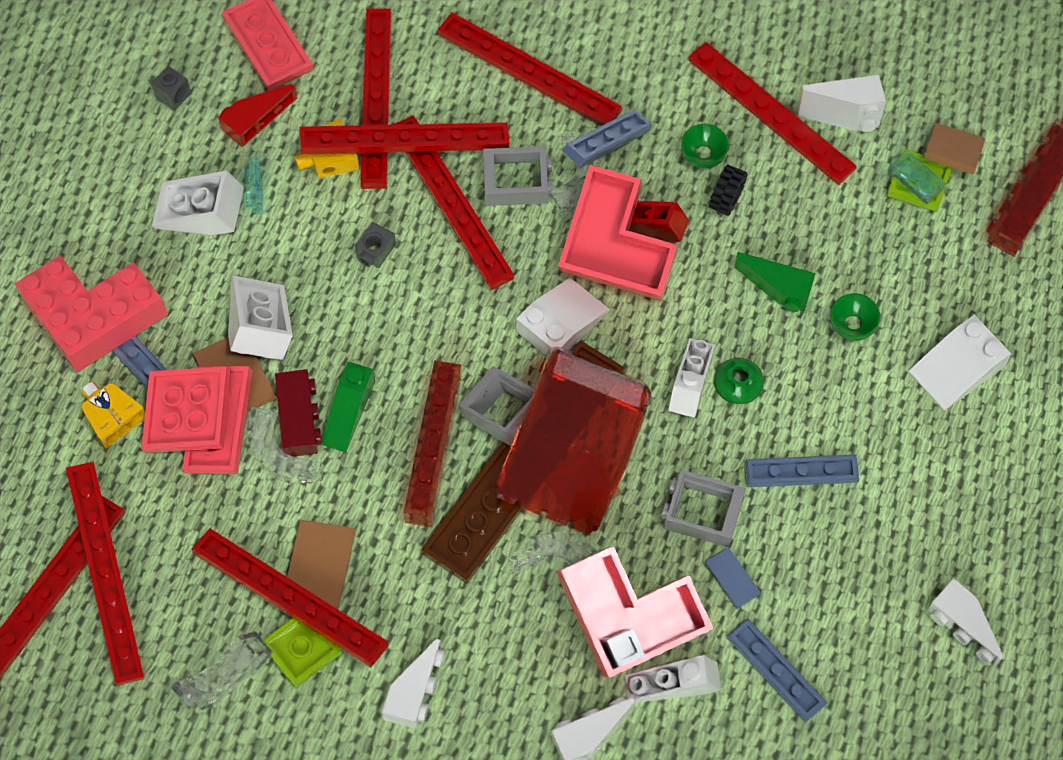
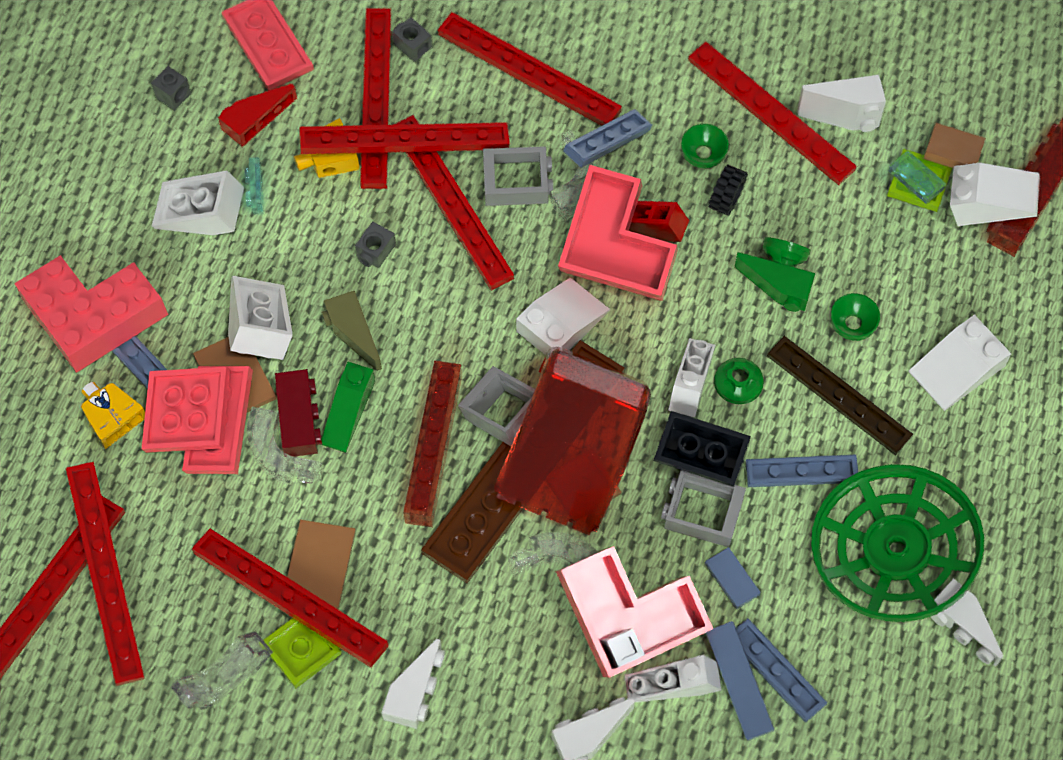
(351, 327): none -> olive slope
(414, 47): none -> dark grey brick
(702, 448): none -> black slope
(740, 681): none -> sand blue tile
(785, 251): none -> green piece
(840, 395): none -> dark brown tile
(902, 529): none -> green dish
(992, 193): none -> white slope

